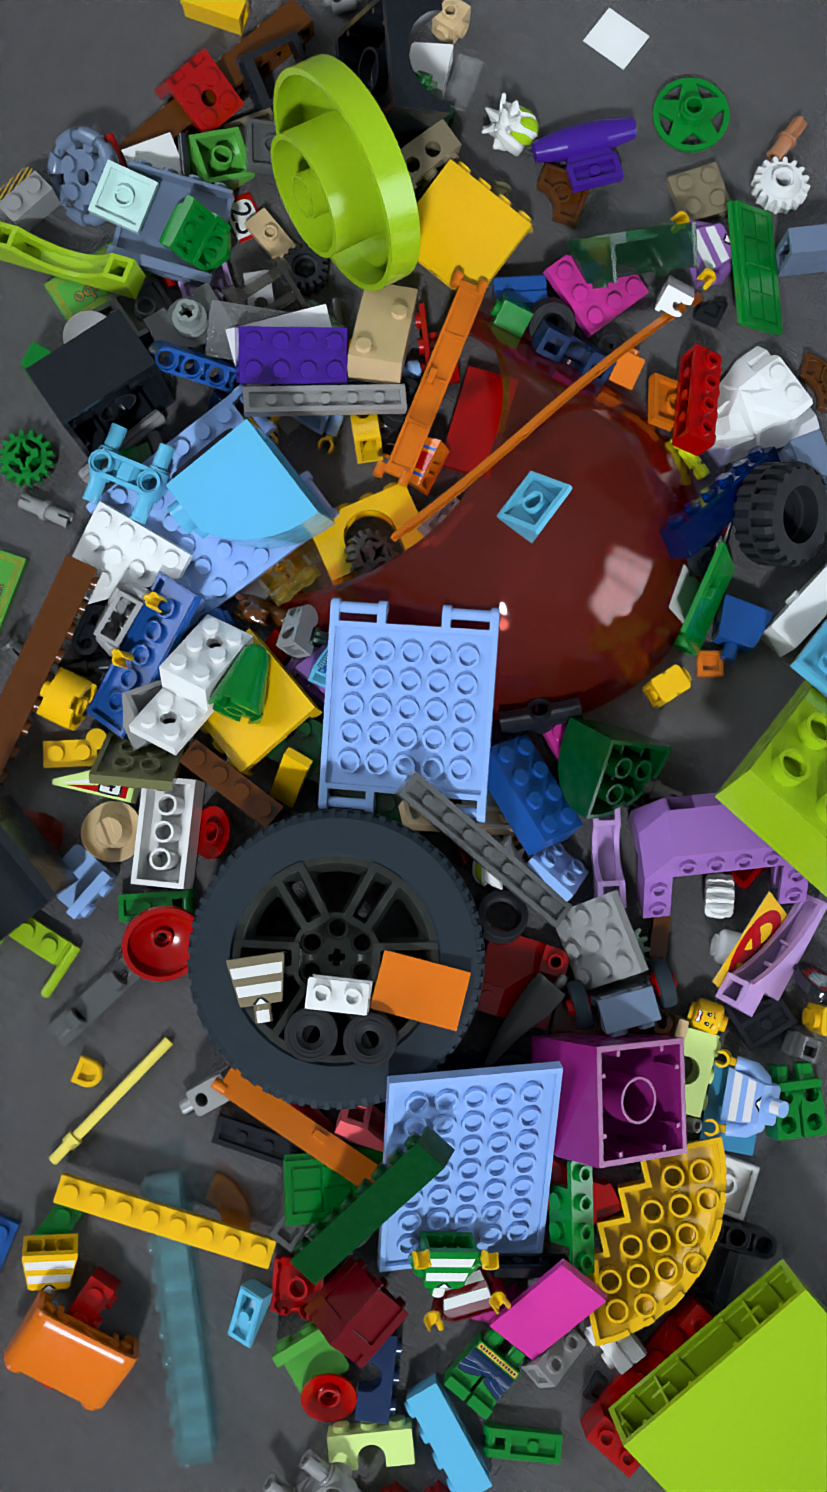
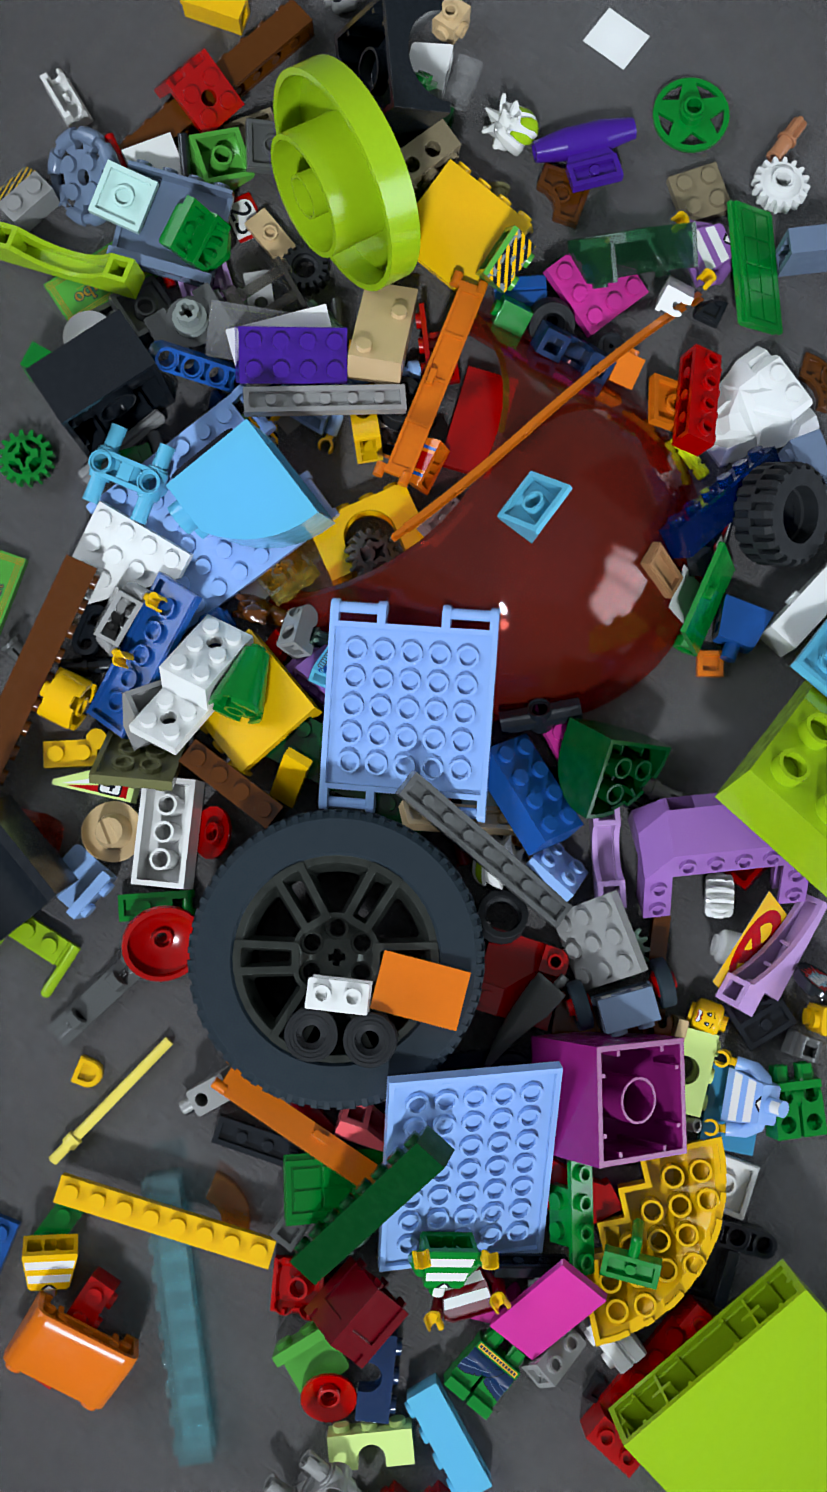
(46, 510): light grey pin -> none
(66, 100): none -> white hinge
(249, 1311): medium azure slope -> none
(251, 74): black window -> none
(258, 982): torso -> none
(506, 259): none -> slope
(522, 1443): green plate -> none
(631, 1264): none -> green plate
(661, 569): none -> medium nougat tile
(667, 686): yellow brick -> none

